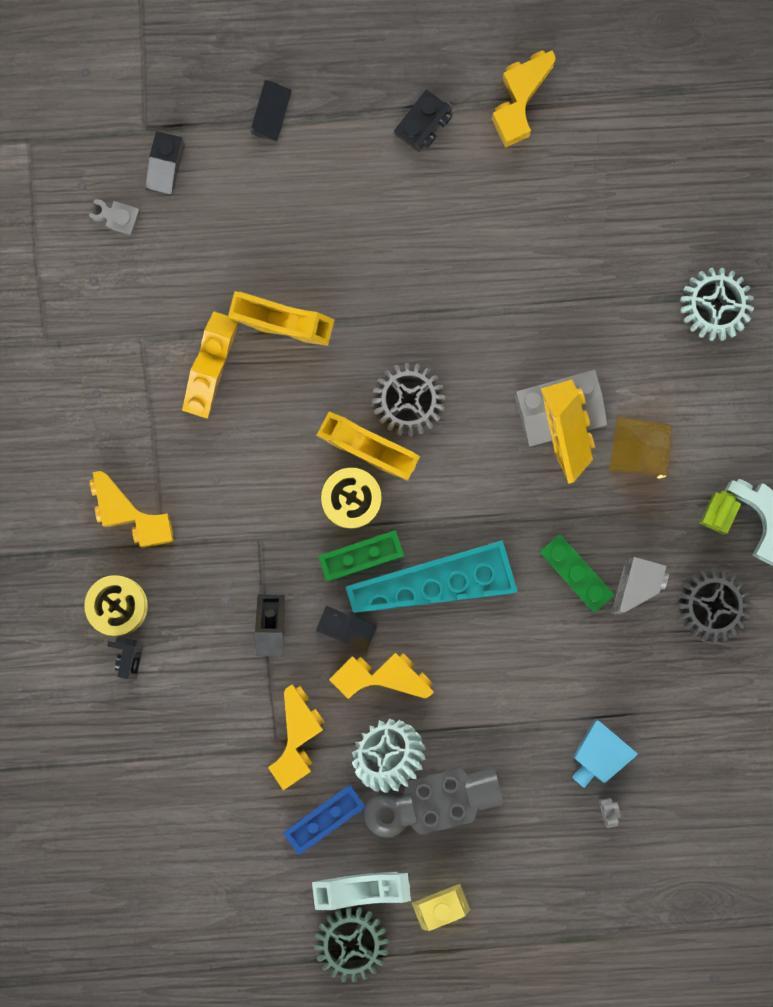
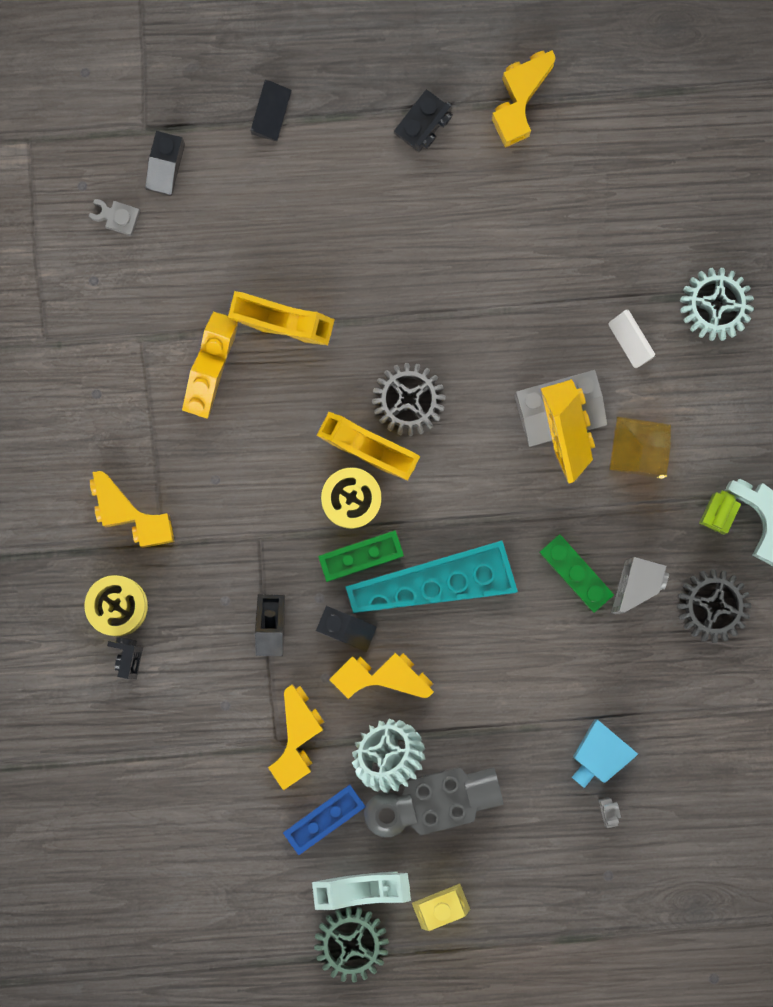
(631, 339): none -> white slope

